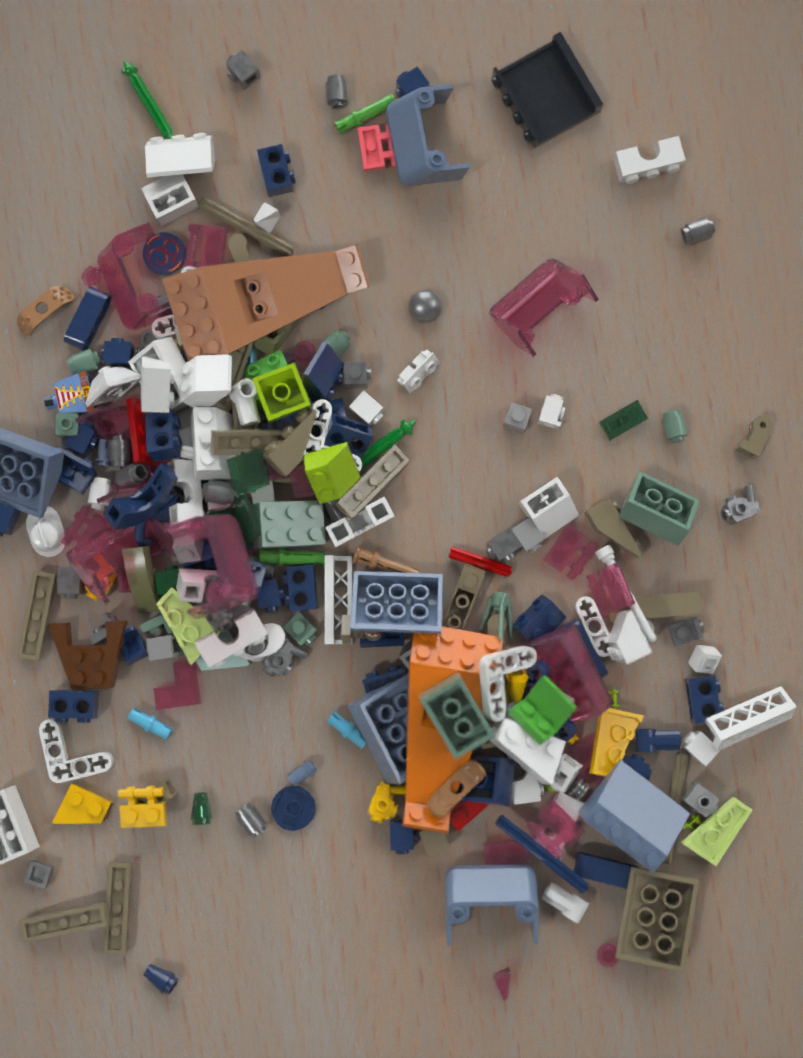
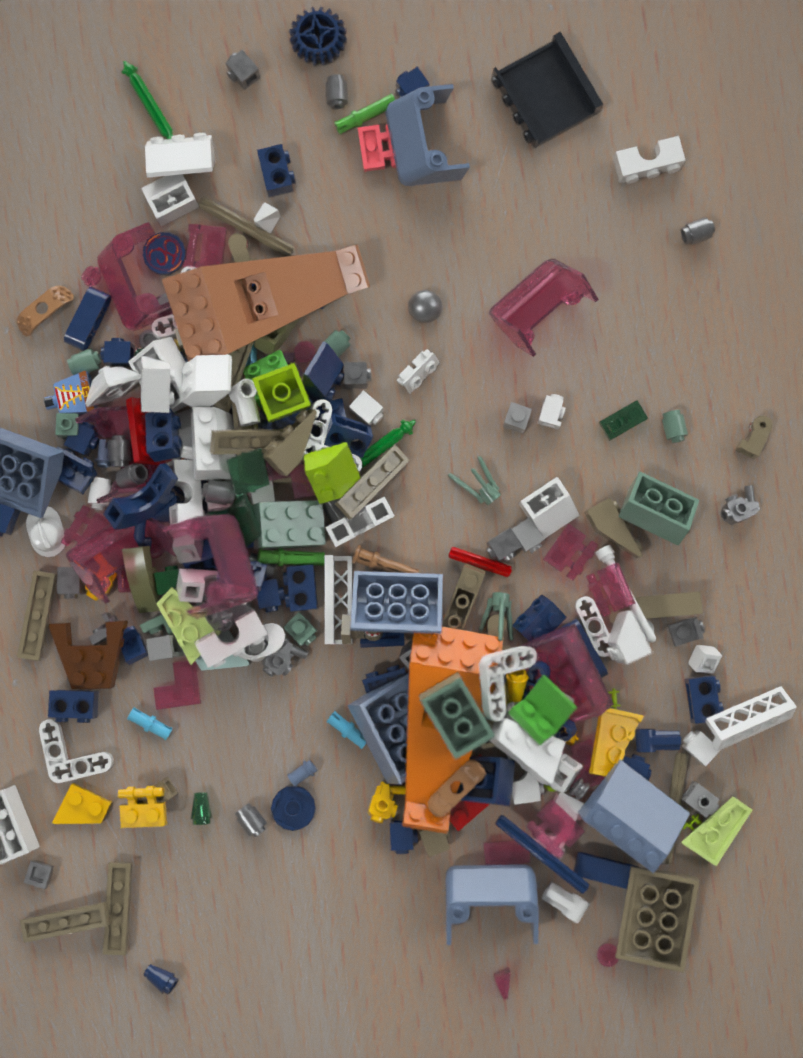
(333, 31): none -> dark blue gear
(488, 492): none -> sand green plant

